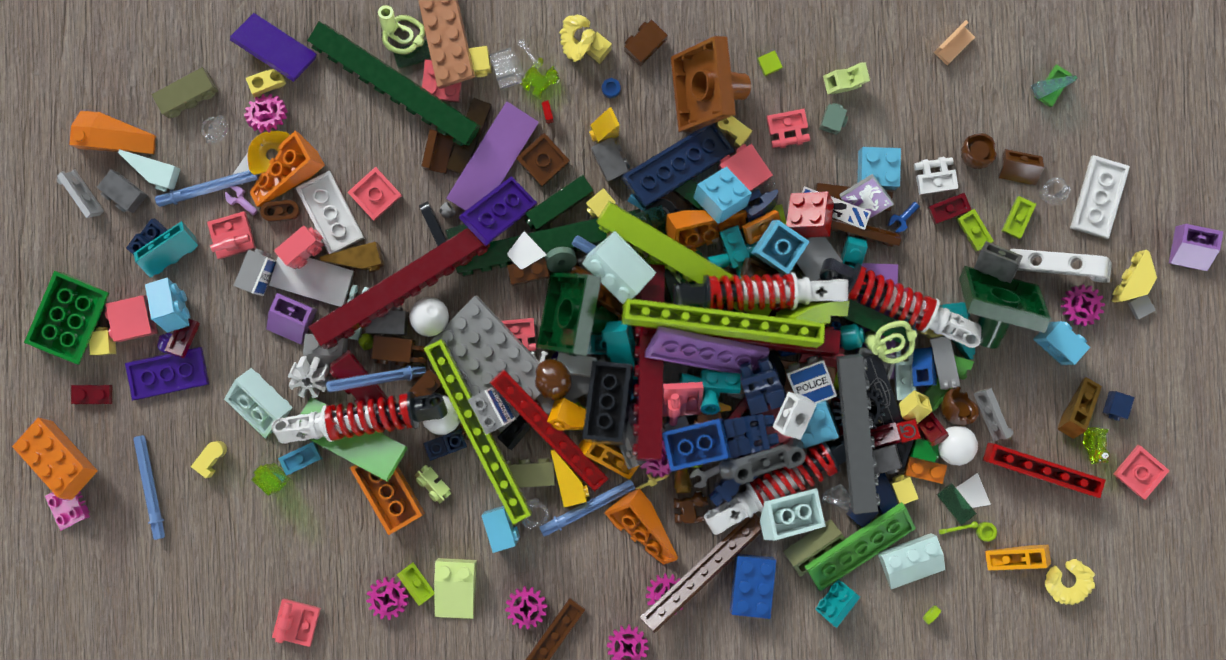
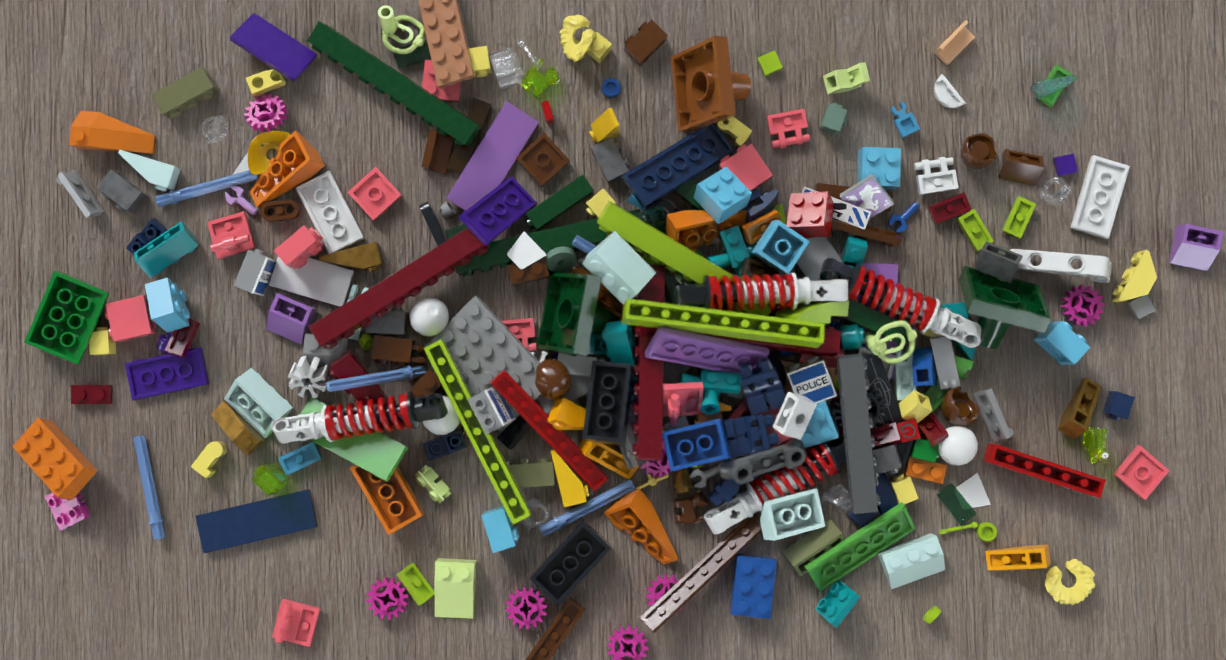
(237, 428): none -> pearl gold slope
(256, 521): none -> dark blue tile
(570, 562): none -> black brick
(906, 123): none -> dark azure plate
(946, 94): none -> white tile
(1065, 165): none -> dark purple tile

